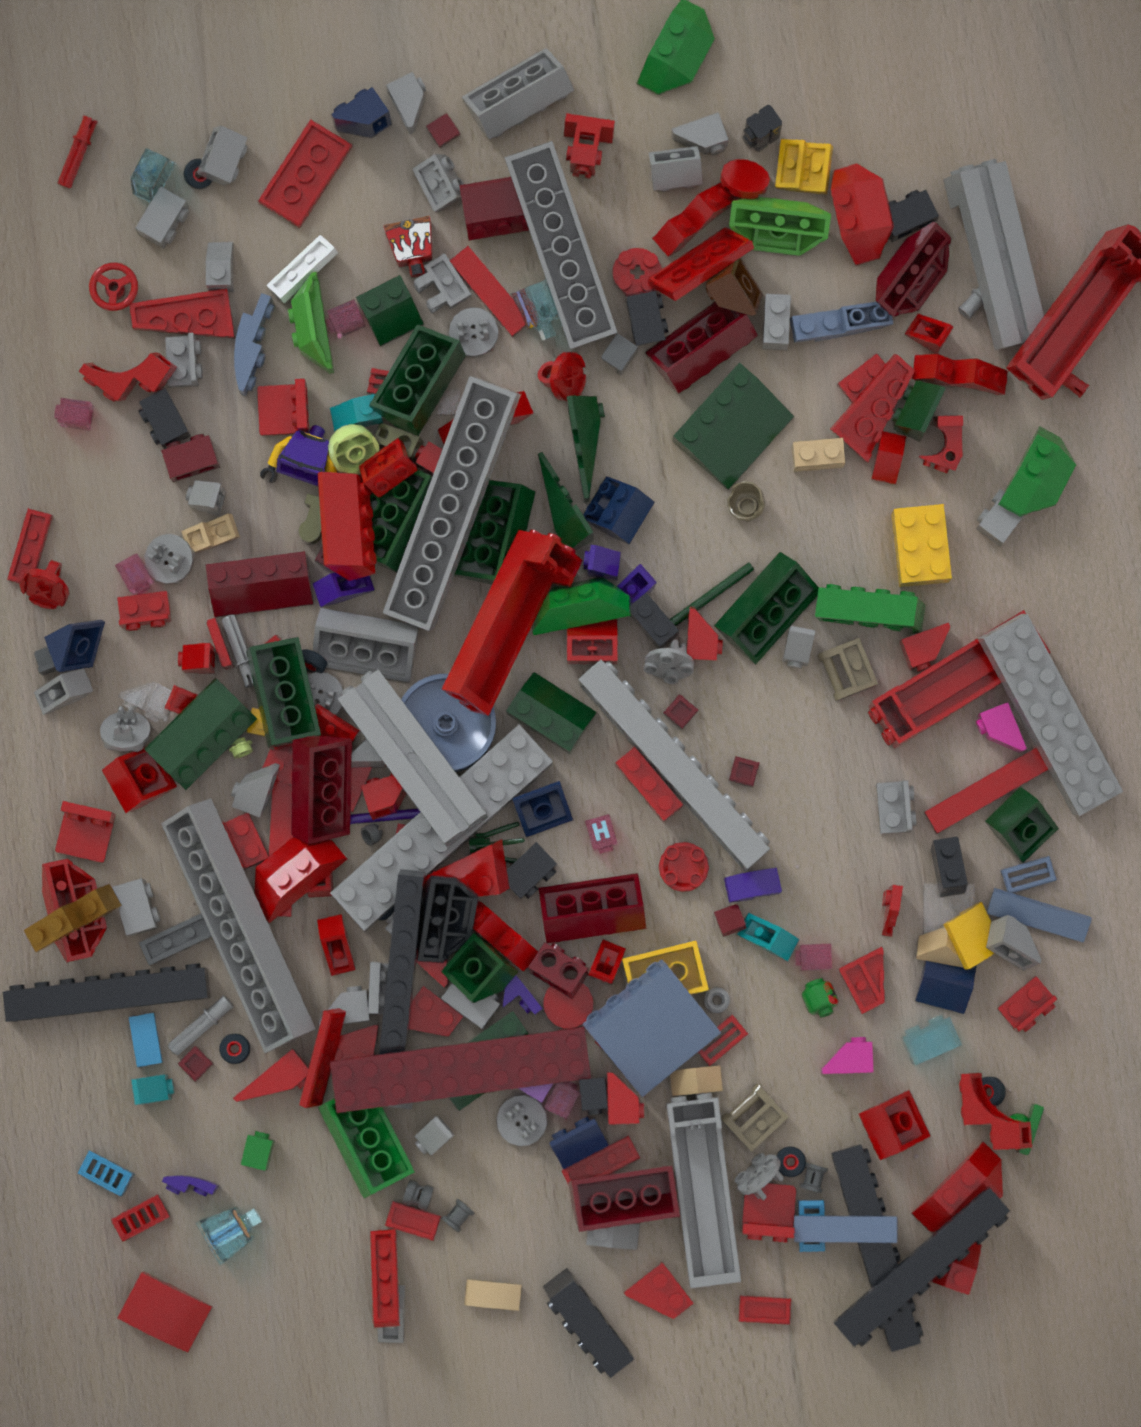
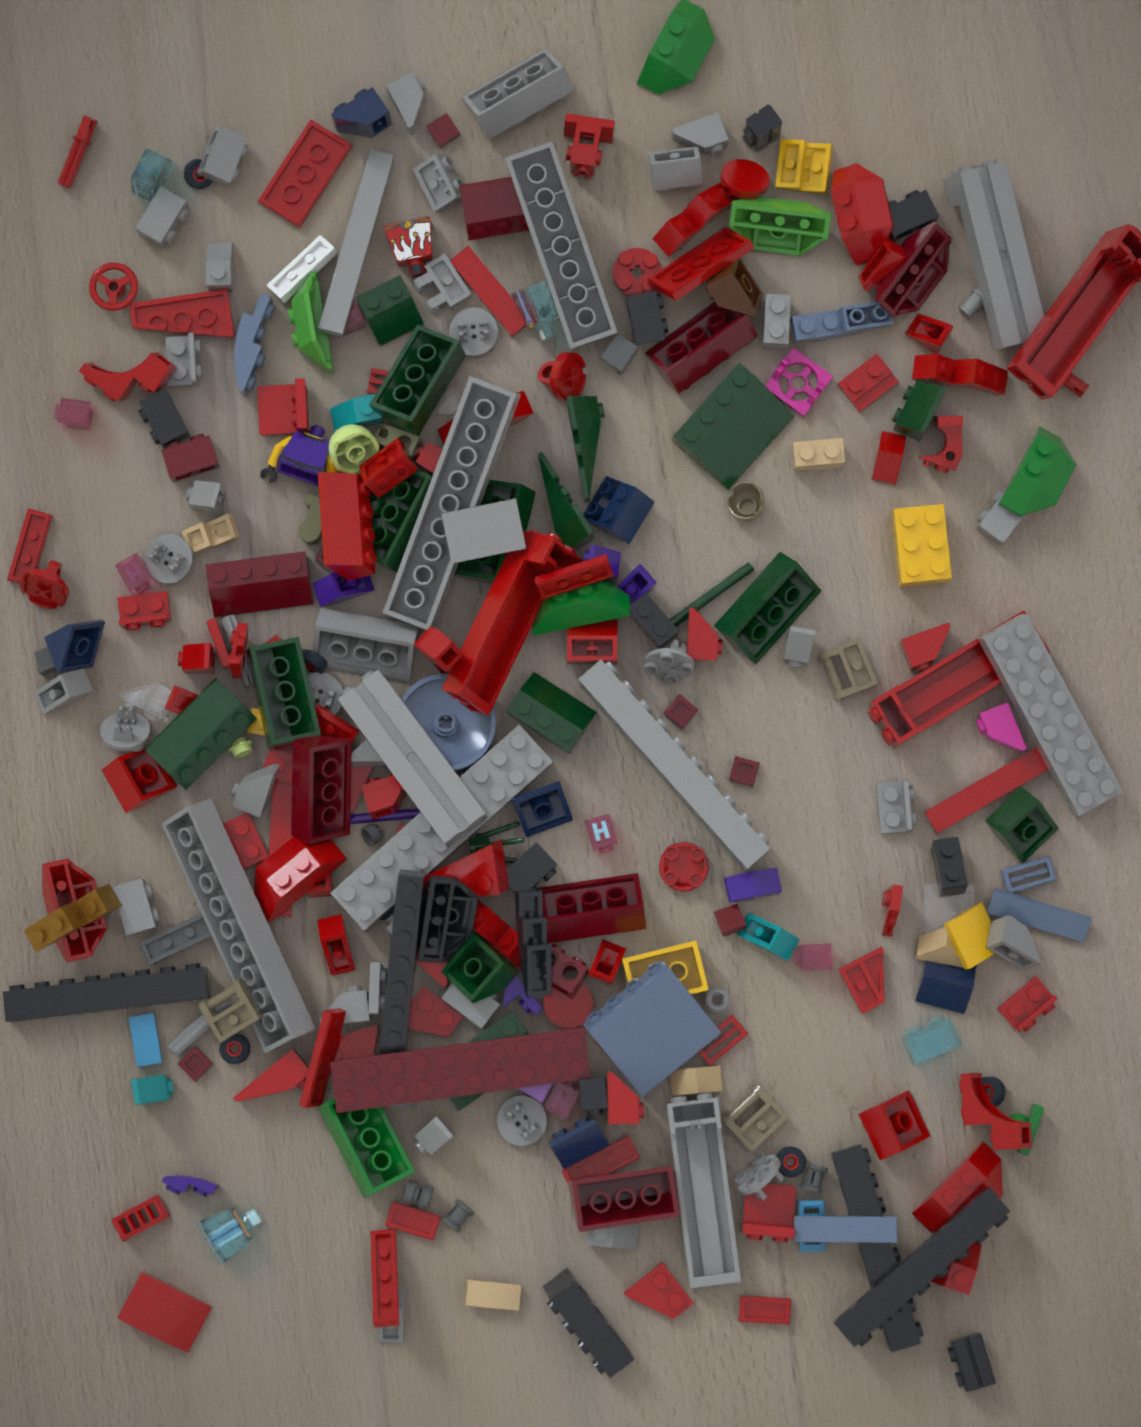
(85, 832): red bracket -> none
(122, 1186): dark azure slope -> none
(235, 1017): none -> dark tan plate
(237, 657): none -> red wing
(257, 1151): green brick -> none
(356, 243): none -> light grey tile
(438, 649): none -> red arch
(483, 530): none -> light grey tile
(532, 943): none -> black slope
(573, 576): none -> red tile
(649, 784): red arch -> none
(795, 357): none -> dark pink piece
(820, 997): green head -> none
(851, 1058): dark pink slope -> none
(870, 608): green wedge -> none
(871, 410): red wing -> none
(883, 262): none -> red slope
(972, 1362): none -> black brick

